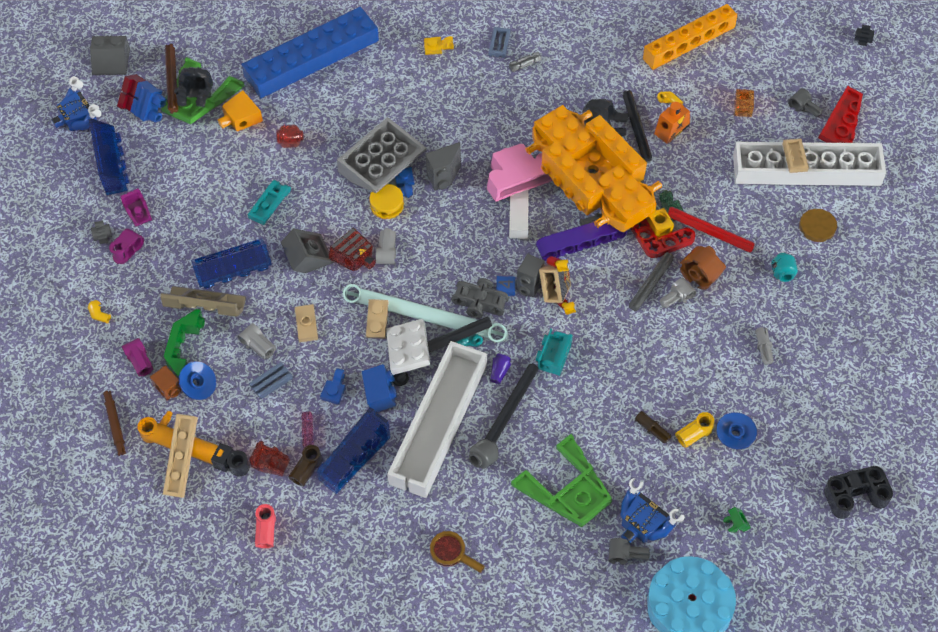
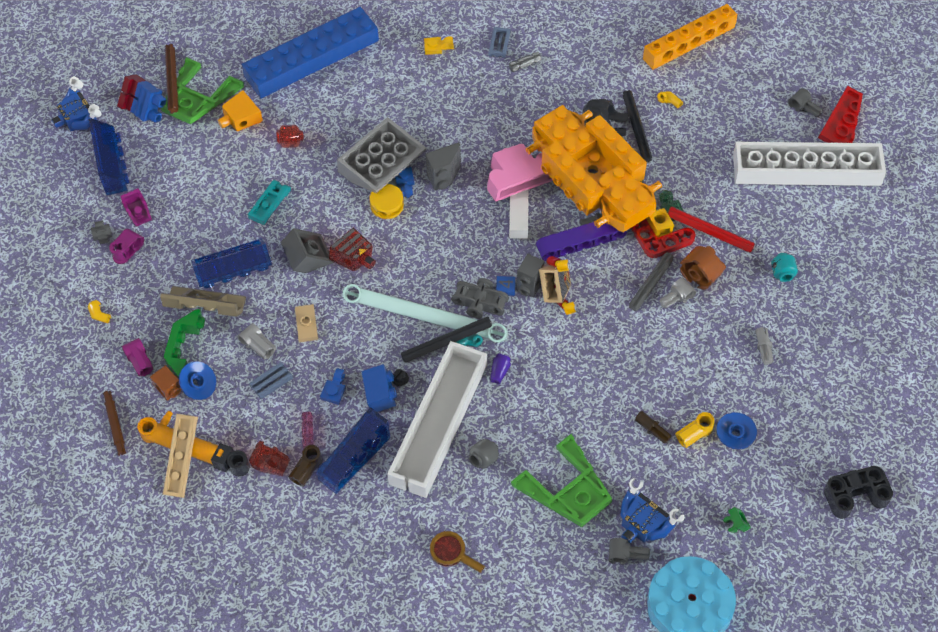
(109, 55): dark grey slope -> none
(194, 83): black hair -> none
(265, 527): coral piece -> none
(377, 319): tan plate -> none
(386, 251): light grey piece -> none
(408, 346): white plate -> none
(512, 402): black axle -> none
(554, 352): teal hinge -> none
(672, 122): orange torso -> none
(744, 103): clear orange brick -> none
(795, 155): tan plate -> none
(818, 225): pearl gold tile -> none
(864, 35): black gear -> none

